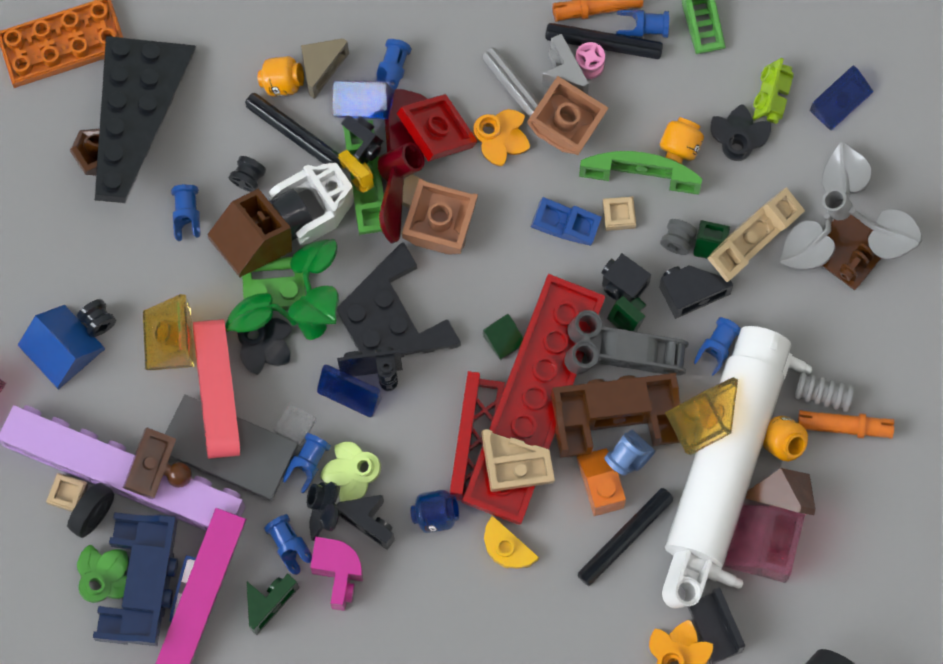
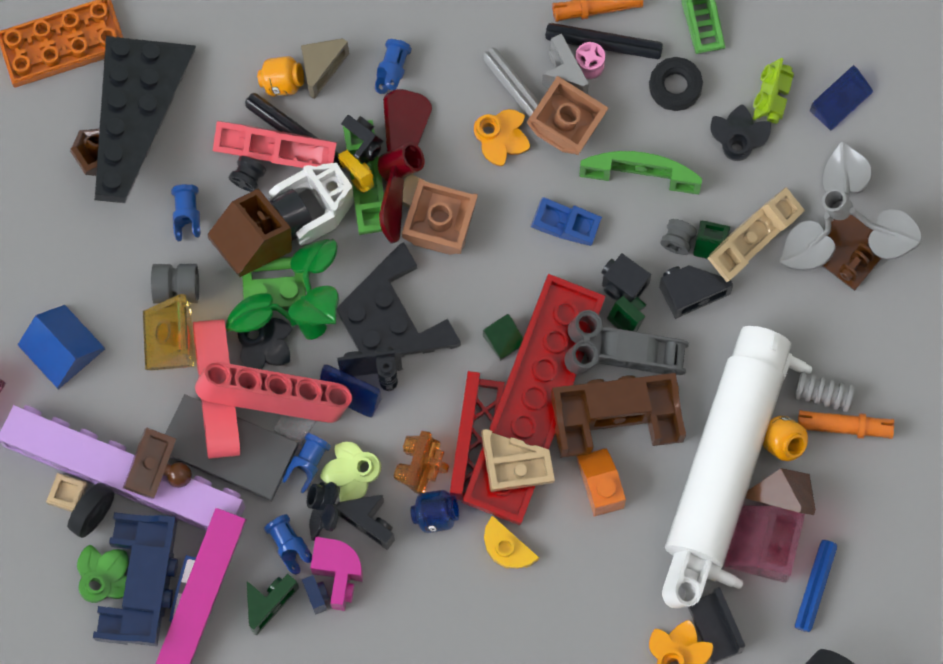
(96, 318): black wheel -> none
(170, 282): none -> dark grey wheel
(272, 145): none -> coral slope
(317, 594): none -> dark blue plate
(321, 401): none -> coral beam
(362, 99): clear blue slope -> none
(424, 464): none -> clear orange hips
(437, 127): red tile -> none
(619, 213): tan tile -> none
(625, 536): black axle -> none
(629, 454): medium blue piece -> none
(646, 23): blue piece -> none
(681, 67): none -> black tyre
(681, 140): light orange head -> none
(705, 416): clear yellow slope -> none
(719, 342): blue piece -> none
(816, 586): none -> blue axle

